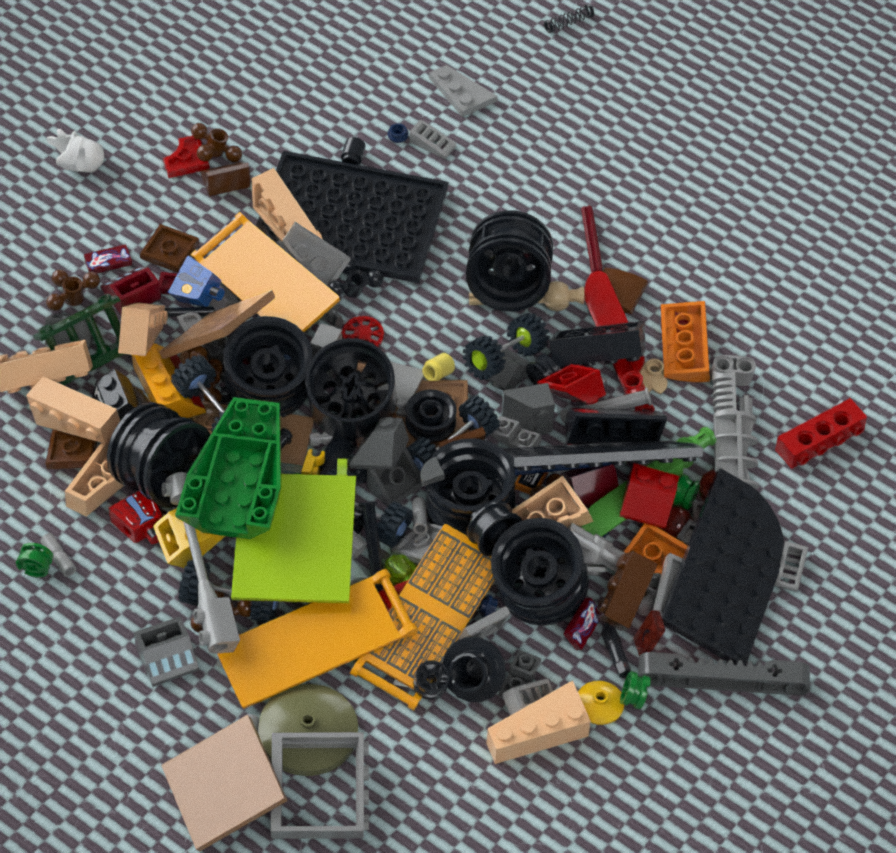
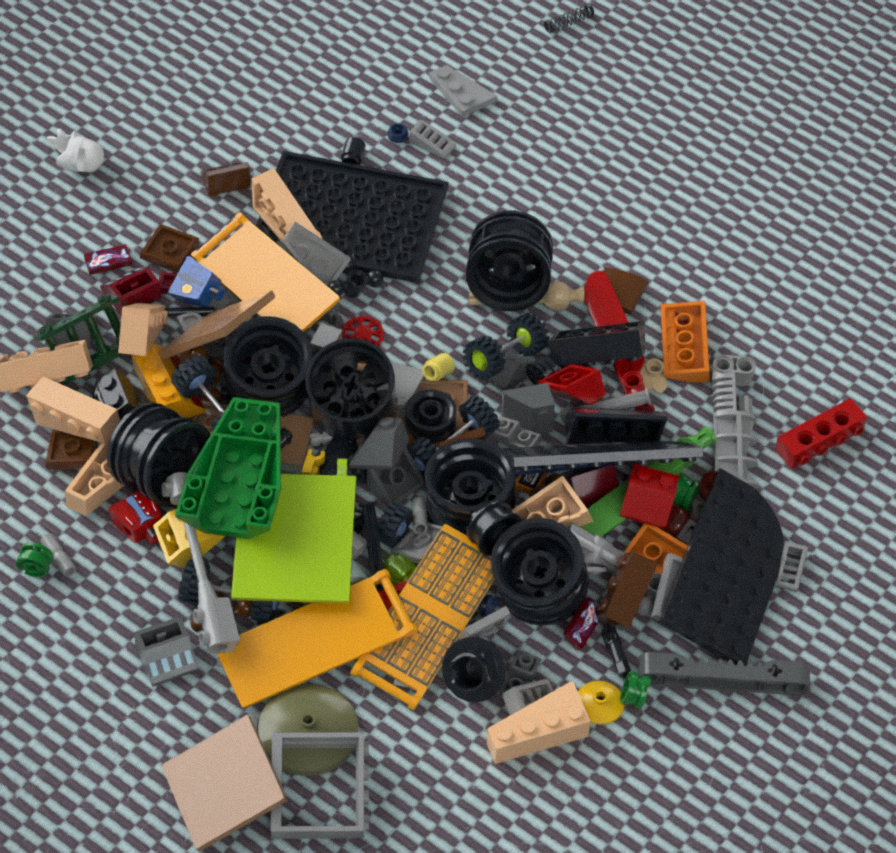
(72, 288): reddish brown piece -> none
(185, 158): red tile -> none
(215, 144): reddish brown piece -> none
(431, 472): dark grey tile -> none
(431, 670): black wheel -> none
(591, 238): dark red axle -> none
(649, 632): clear red tile -> none

